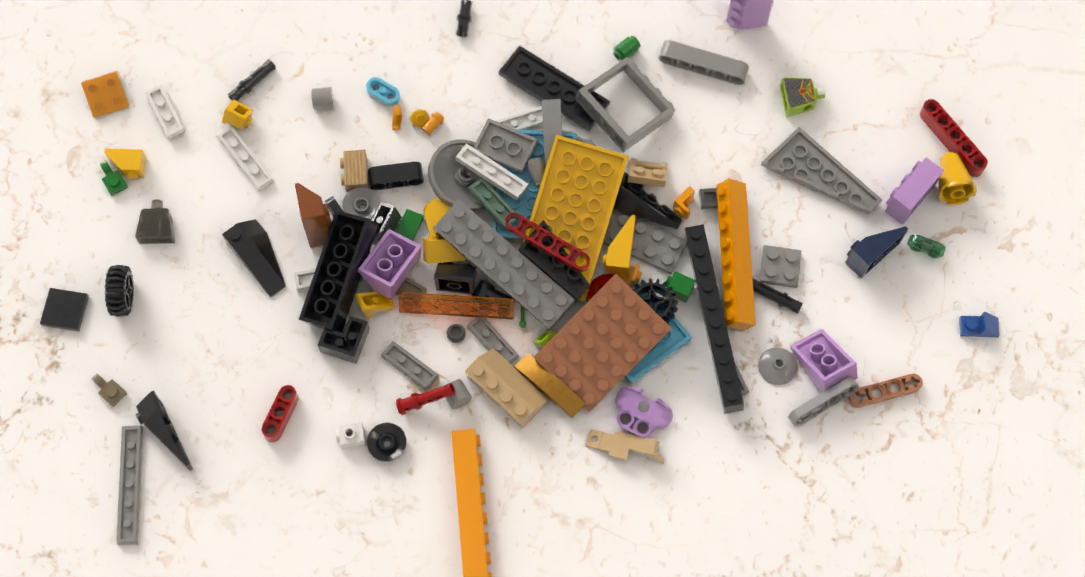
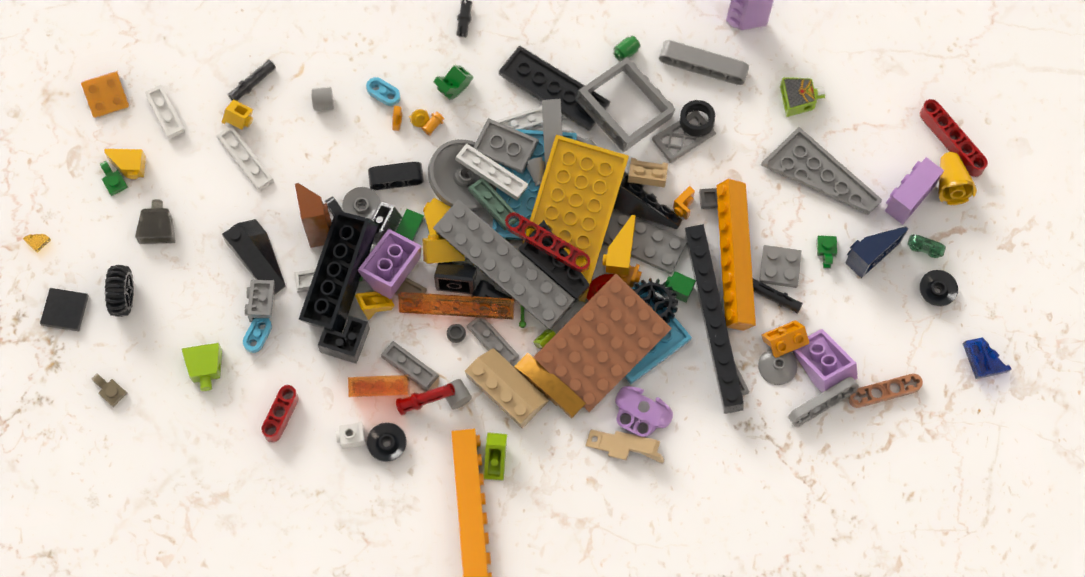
(37, 241): none -> clear yellow tile
(129, 485): light grey tile -> none
(155, 418): black wedge -> none
(203, 364): none -> lime torso
(256, 334): none -> medium azure plate
(260, 299): none -> light grey bracket
(355, 169): tan brick -> none
(379, 385): none -> clear orange brick
(454, 82): none -> green brick
(495, 456): none -> lime slope
(683, 150): none -> light grey window
(697, 105): none -> black tyre
(786, 338): none -> light orange bracket
(827, 248): none -> green plate
(944, 282): none -> black dish
(979, 326): blue slope -> none
(984, 359): none -> clear blue wing

